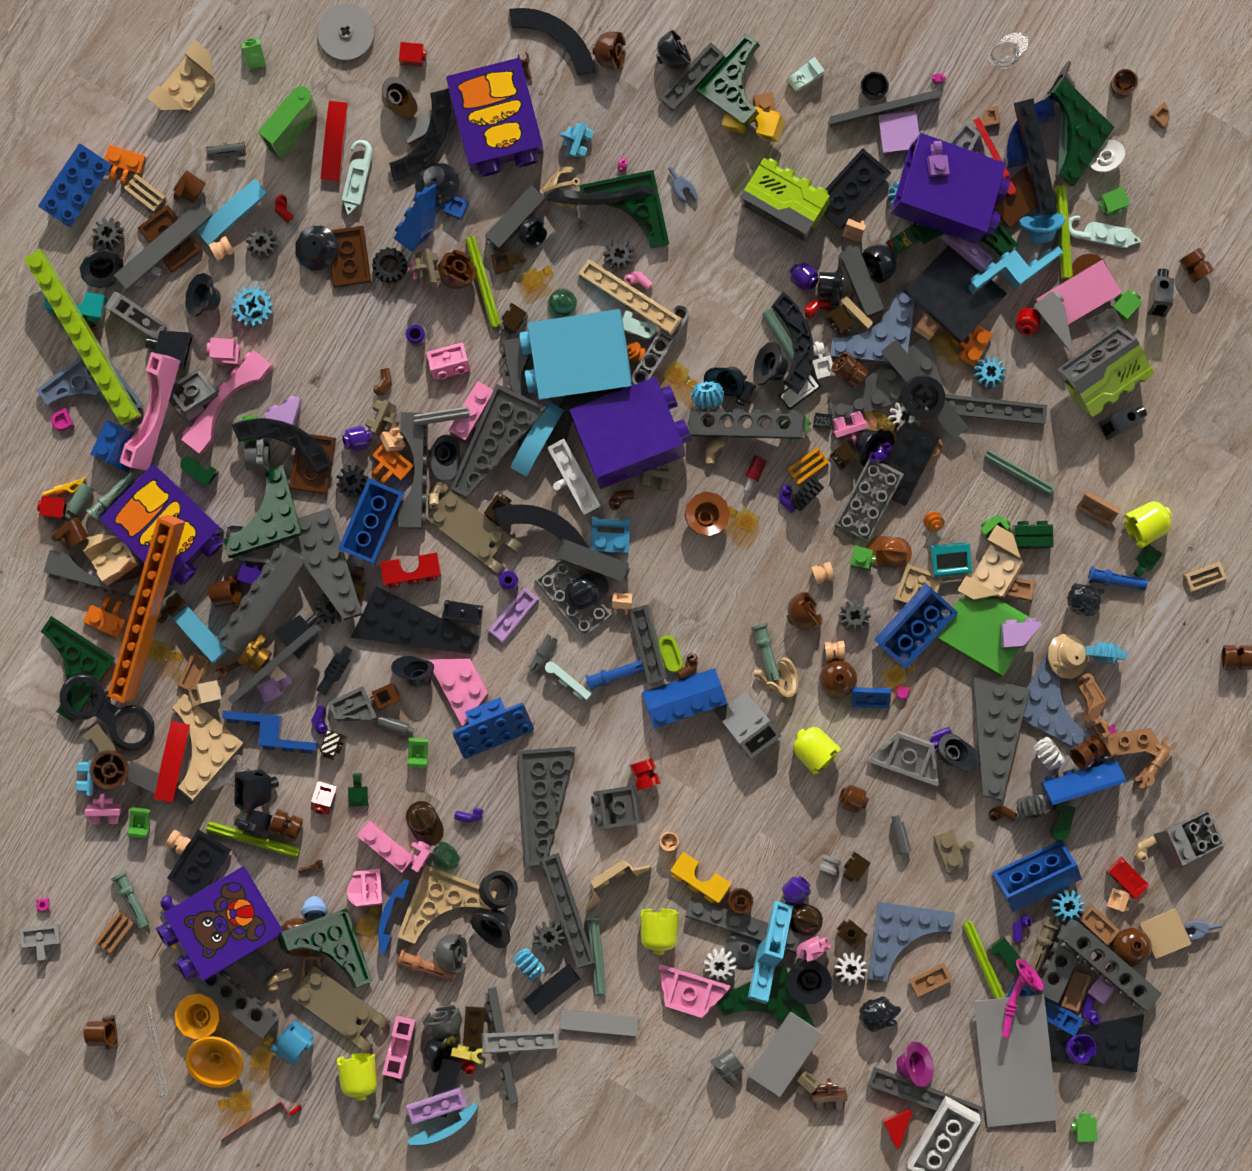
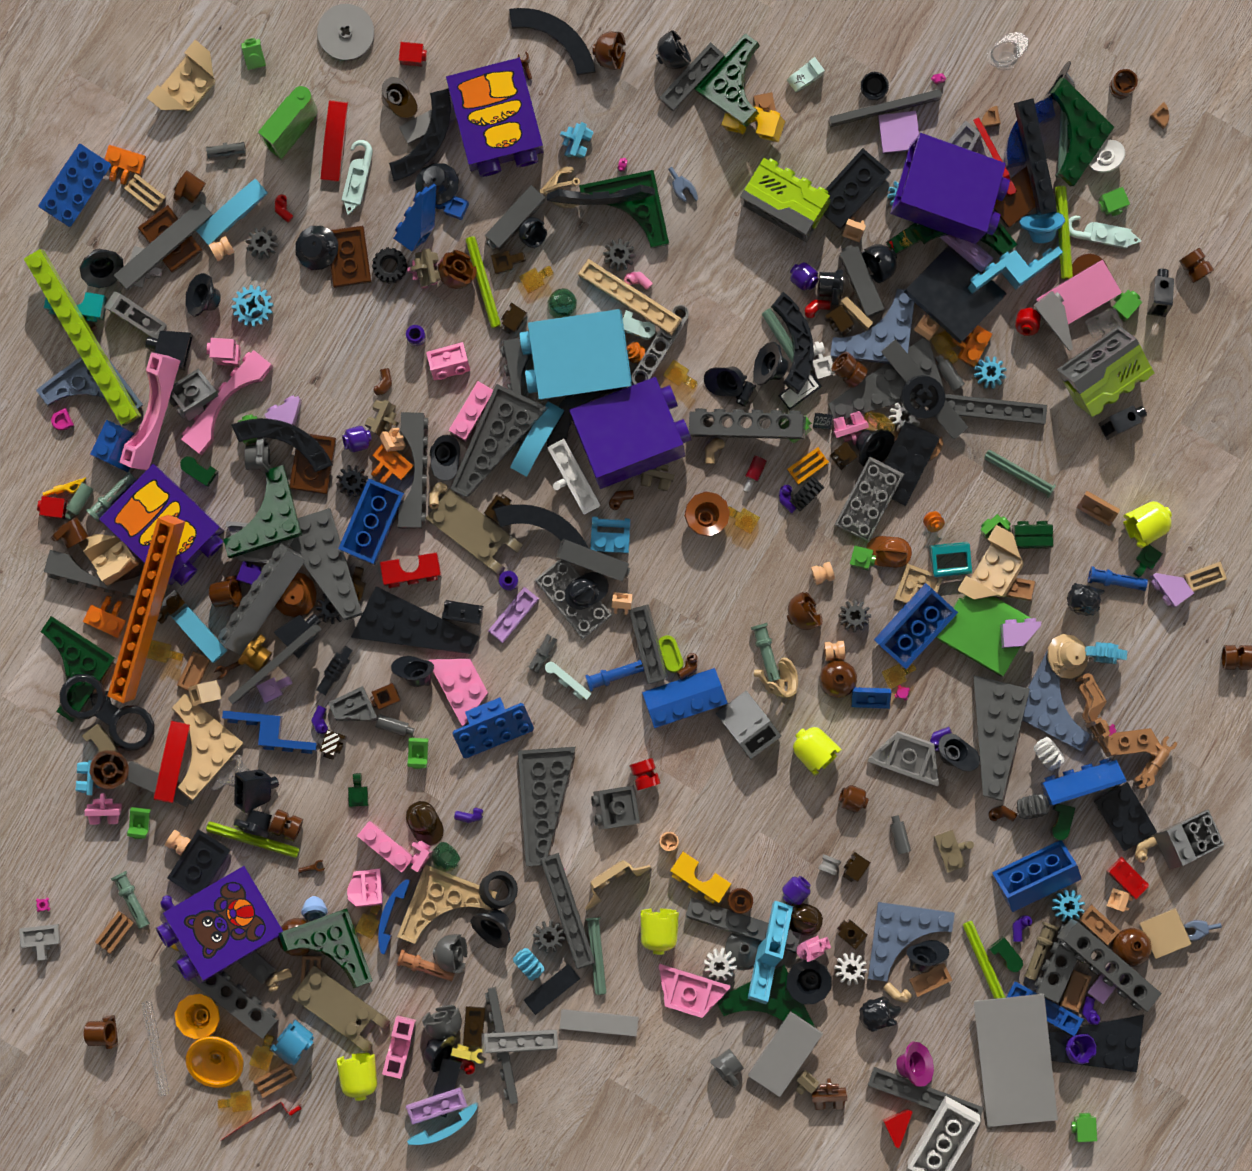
(102, 231): dark grey gear -> none
(261, 1087): none -> medium nougat tile
(305, 597): none -> dark orange hat
(323, 798): bracket -> none
(393, 1085): hinge -> none
(441, 416): light grey axle -> none
(707, 395): medium azure gear -> none
(881, 453): dark purple arm -> none
(896, 995): none -> tan arm
(926, 955): none -> black piece
(937, 163): medium lavender plate -> none
(949, 373): none -> dark grey cylinder
(1027, 976): dark pink dish -> none
(1088, 752): reddish brown wheel -> none
(1125, 816): none -> black plate
(1173, 588): none -> lavender slope

